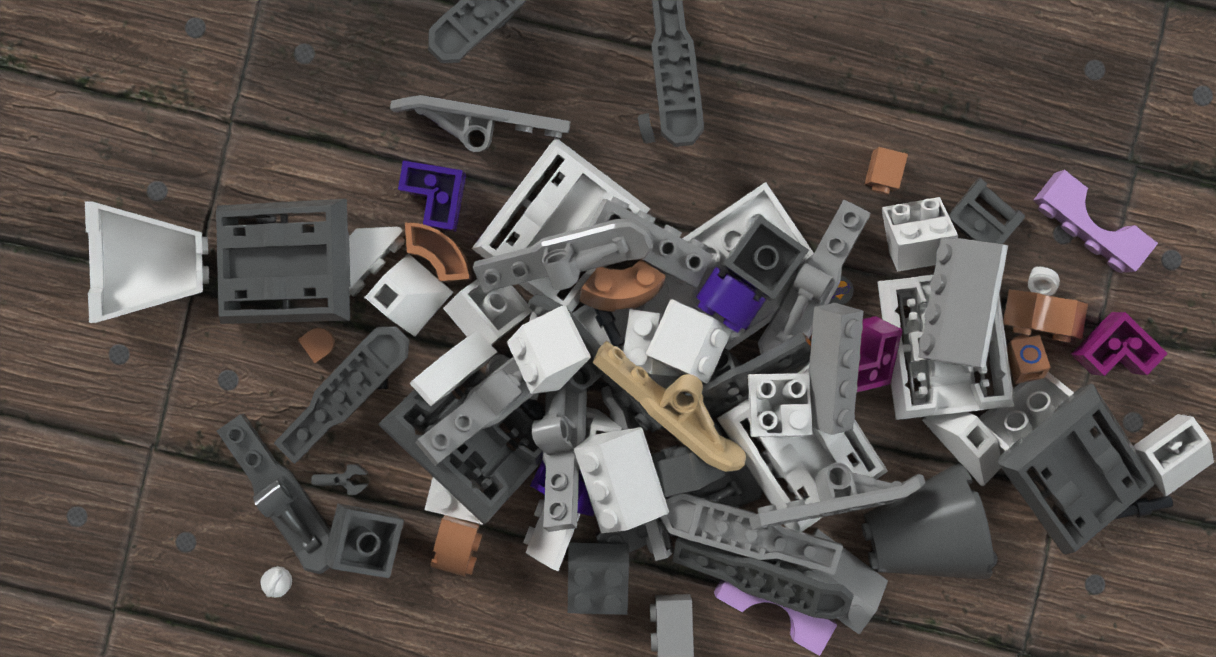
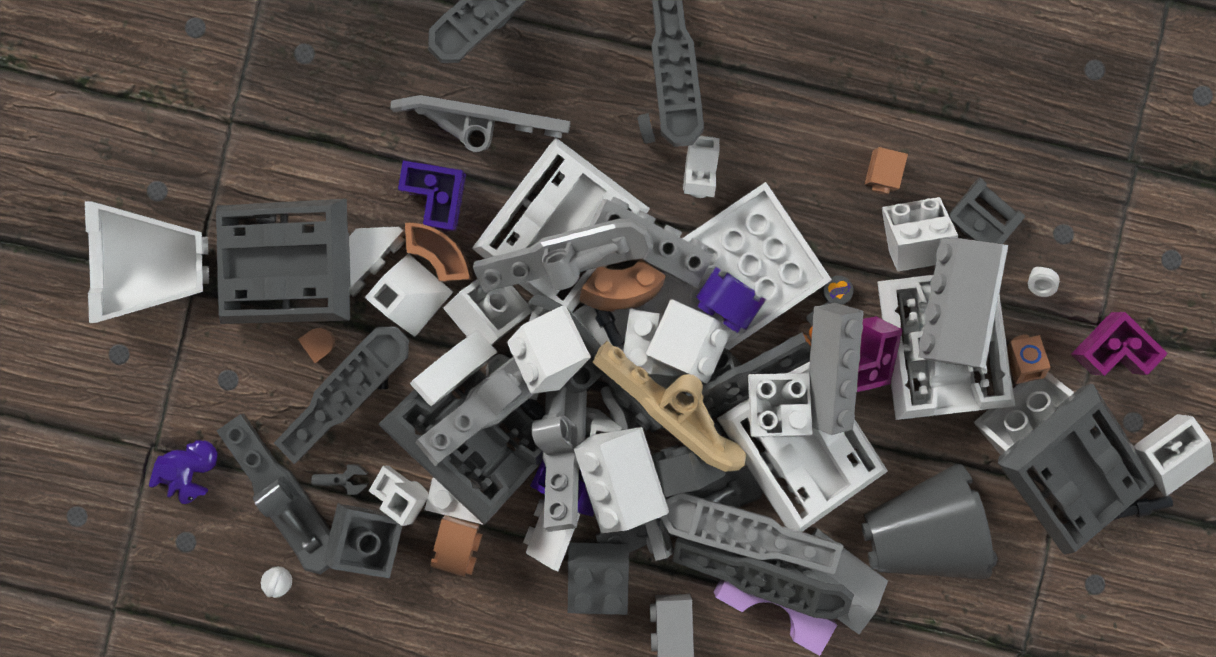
(178, 468): none -> dark purple animal
(400, 496): none -> white brick
(701, 167): none -> white brick
(765, 258): dark grey brick -> none
(816, 278): light grey piece -> none
(850, 494): light grey piece -> none
(969, 442): white slope -> none
(1045, 314): nougat brick -> none
(1064, 200): lavender arch -> none

